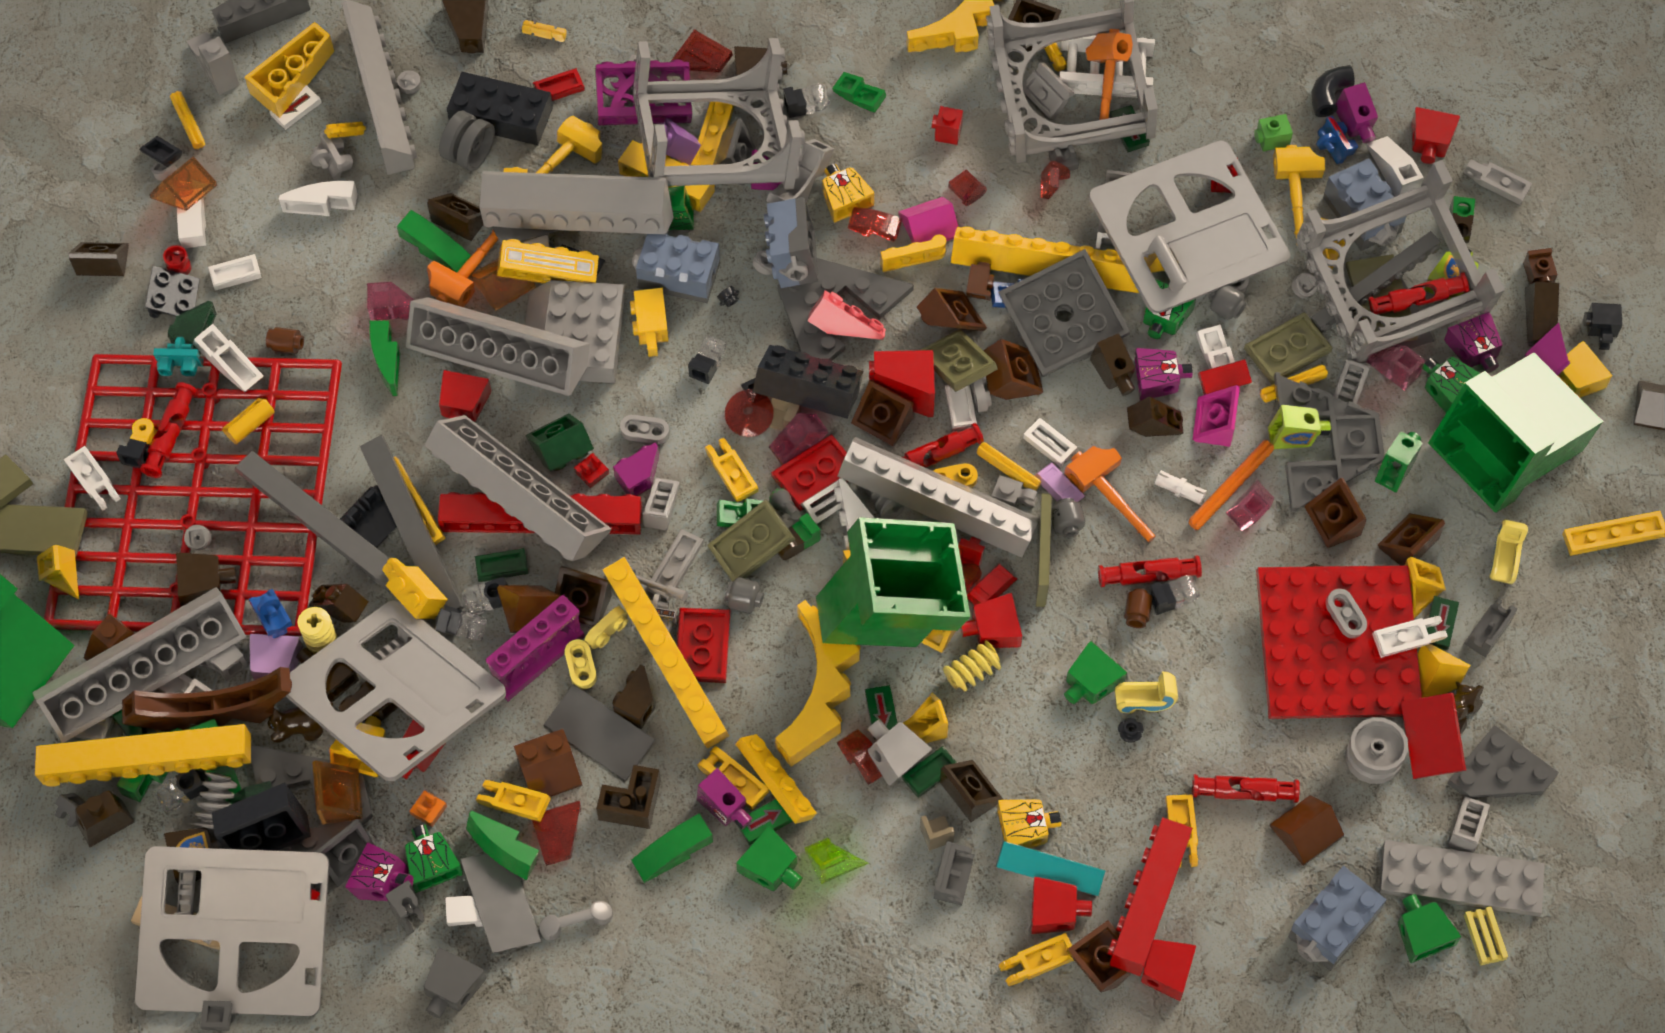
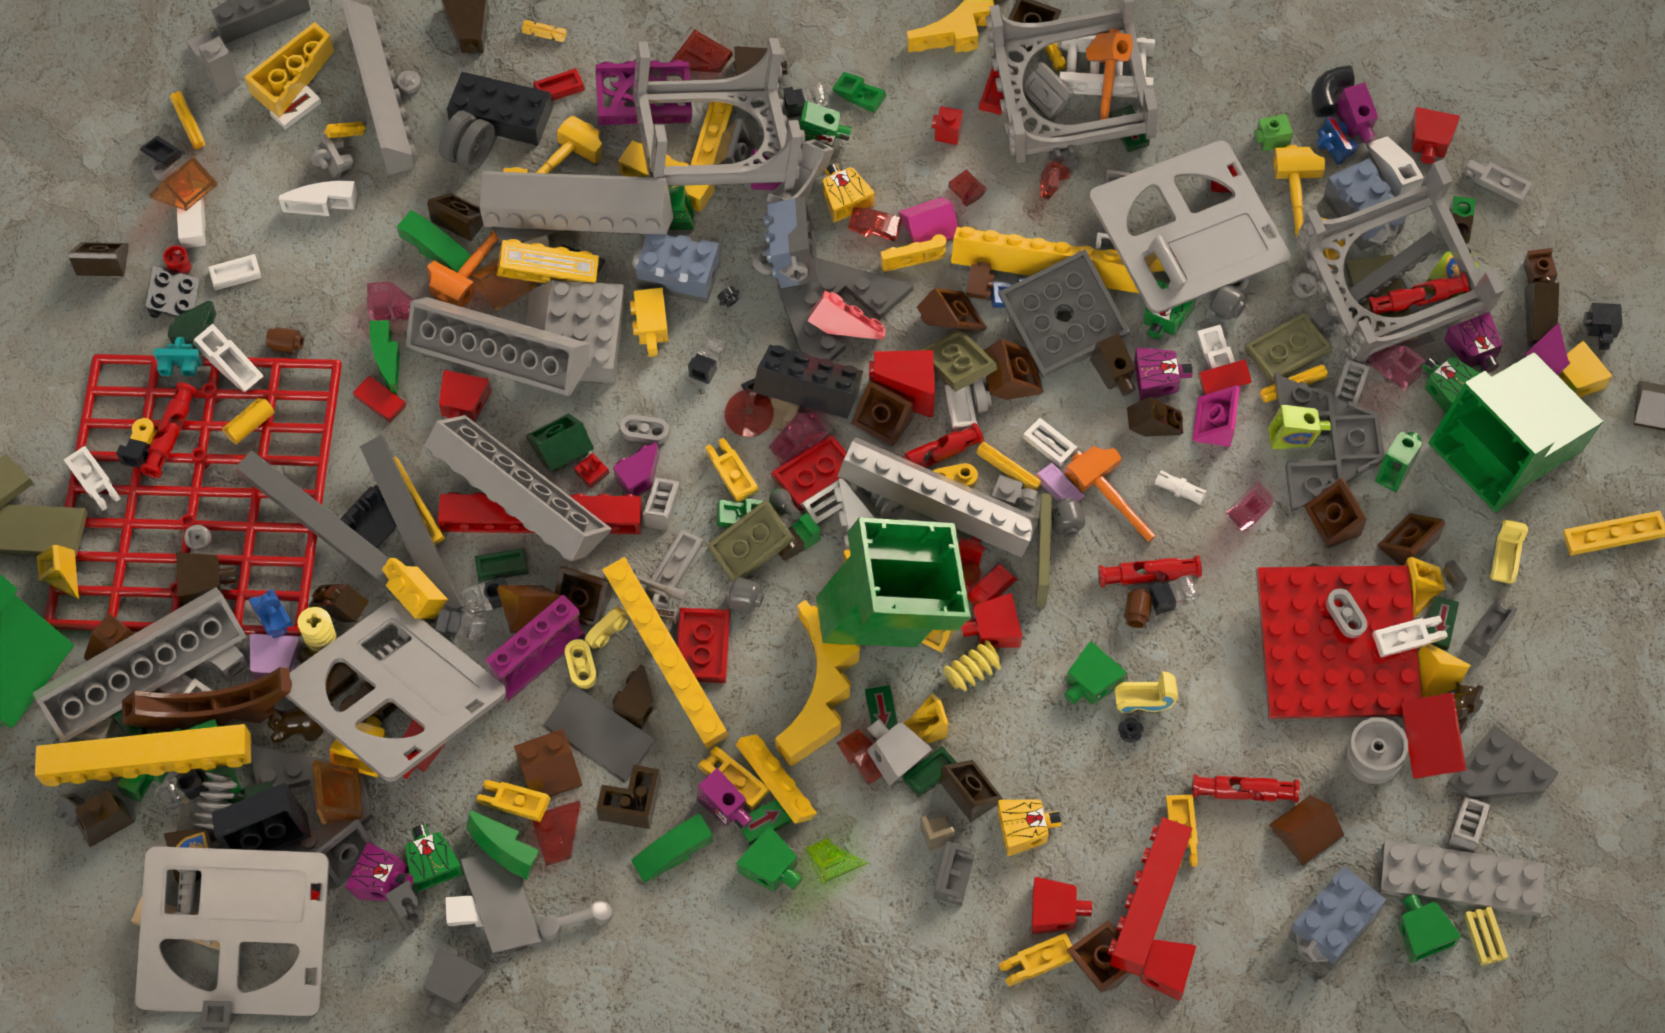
(379, 399): none -> red tile
(428, 808): orange tile -> none
(680, 143): medium lavender slope -> none
(822, 124): none -> green torso
(991, 97): none -> red tile
(1051, 867): teal tile -> none
(1232, 483): orange axle -> none
(1454, 576): none -> clear smoke tile

